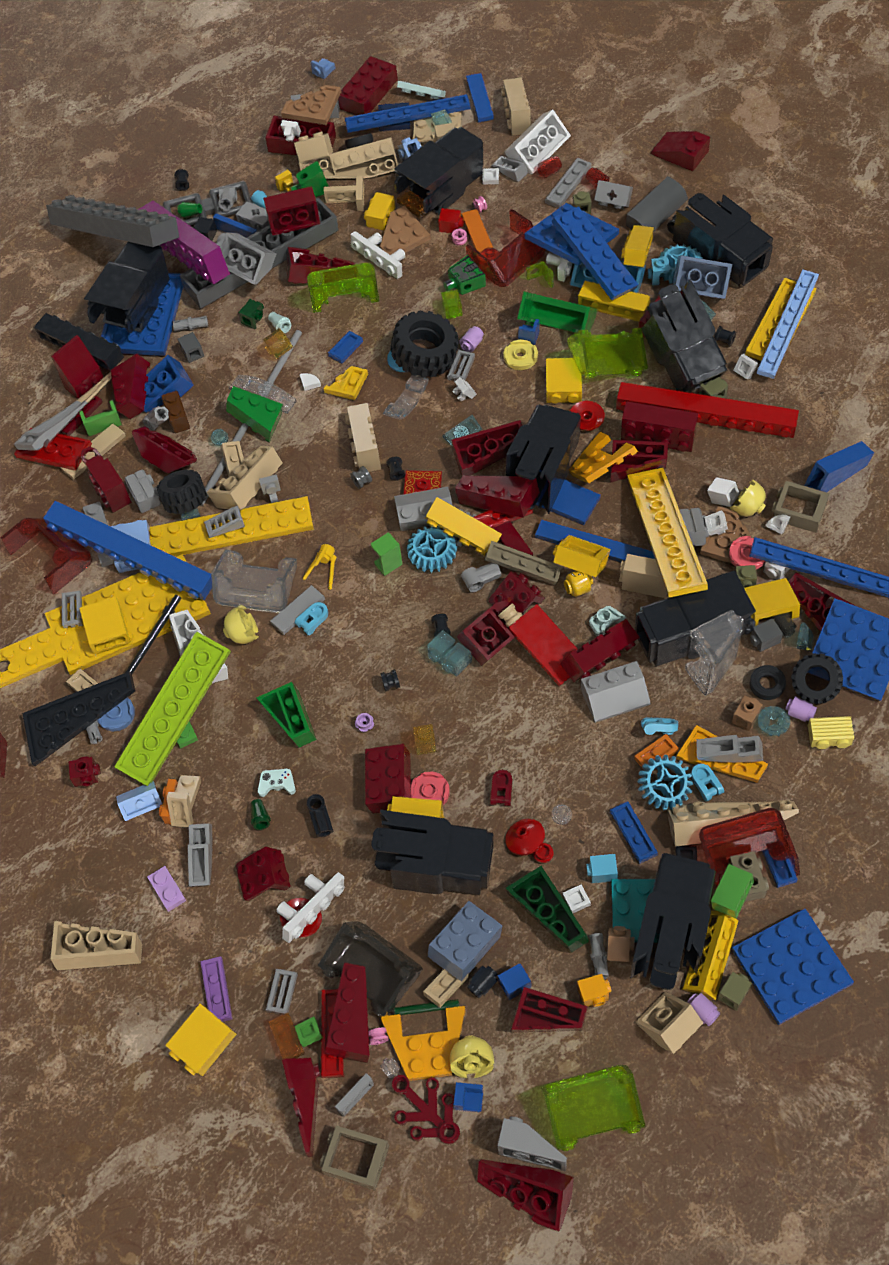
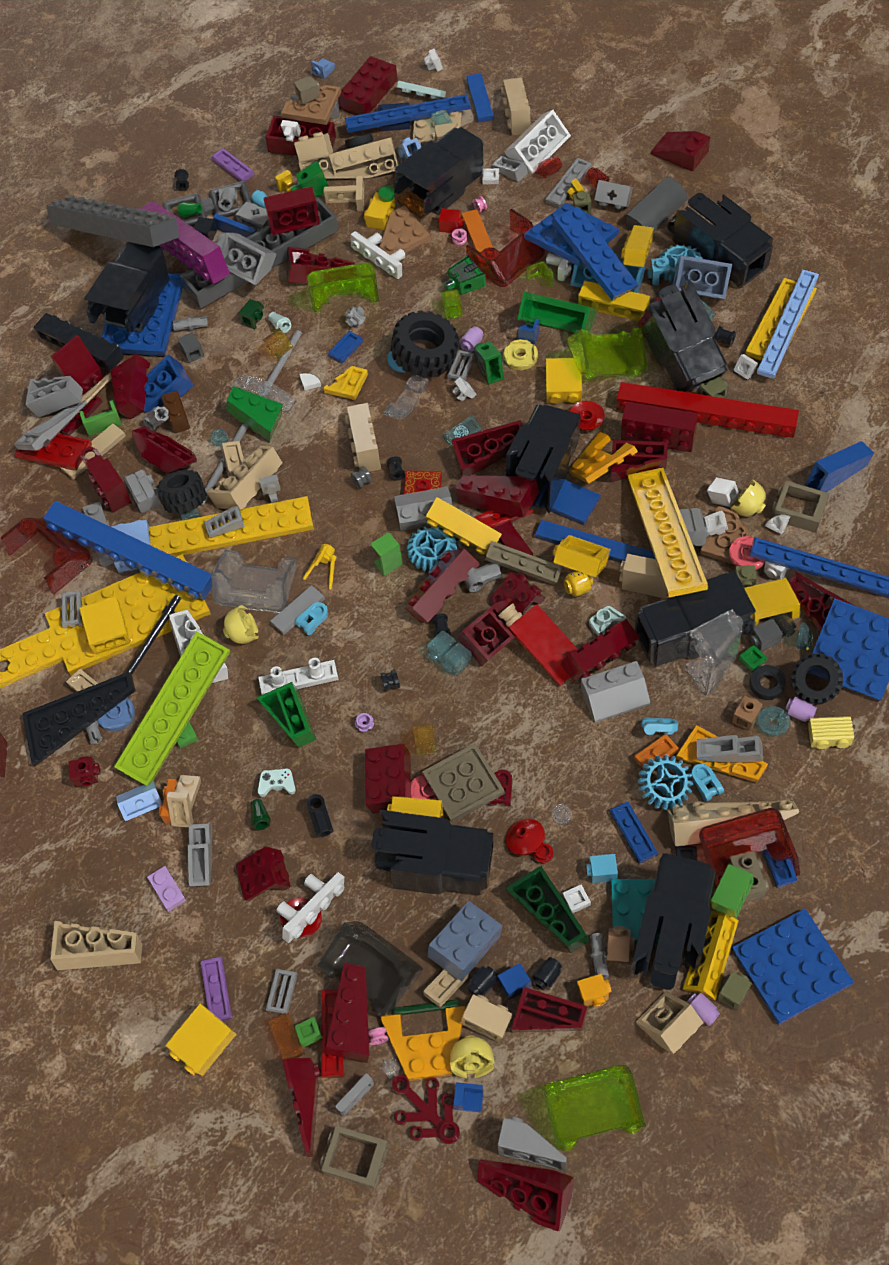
(52, 395): none -> light grey wedge
(232, 165): none -> medium lavender tile
(301, 677): none -> white plate
(307, 89): none -> dark tan brick
(355, 316): none -> light grey gear
(386, 193): none -> green tile
(434, 61): none -> white tile
(440, 584): none -> dark red wedge
(463, 782): none -> dark tan plate
(486, 1017): none -> tan brick
(488, 354): none -> green torso
(547, 973): none -> black brick
(577, 187): none -> yellow tile
(753, 658): none -> green plate

